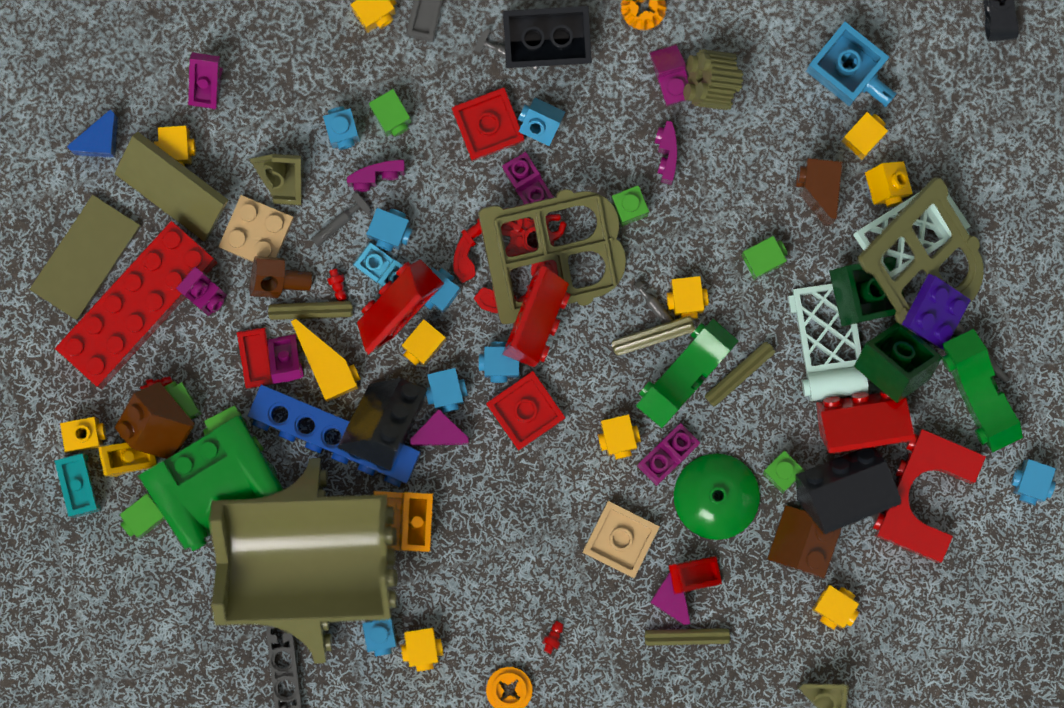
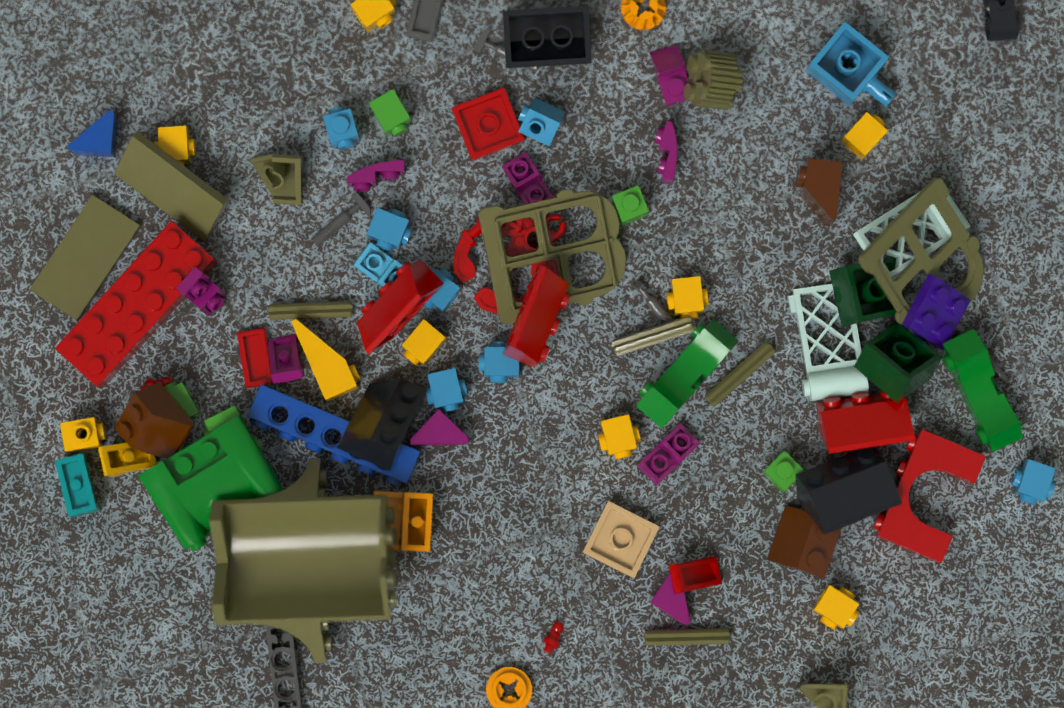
(141, 517): bright green brick -> none
(204, 80): magenta slope -> none
(255, 230): tan plate -> none
(280, 280): reddish brown piece -> none
(337, 283): red piece -> none
(380, 636): dark azure brick -> none
(421, 649): yellow brick -> none
(525, 411): red plate -> none
(695, 496): green dish -> none
(765, 257): bright green brick -> none
(888, 183): yellow brick -> none

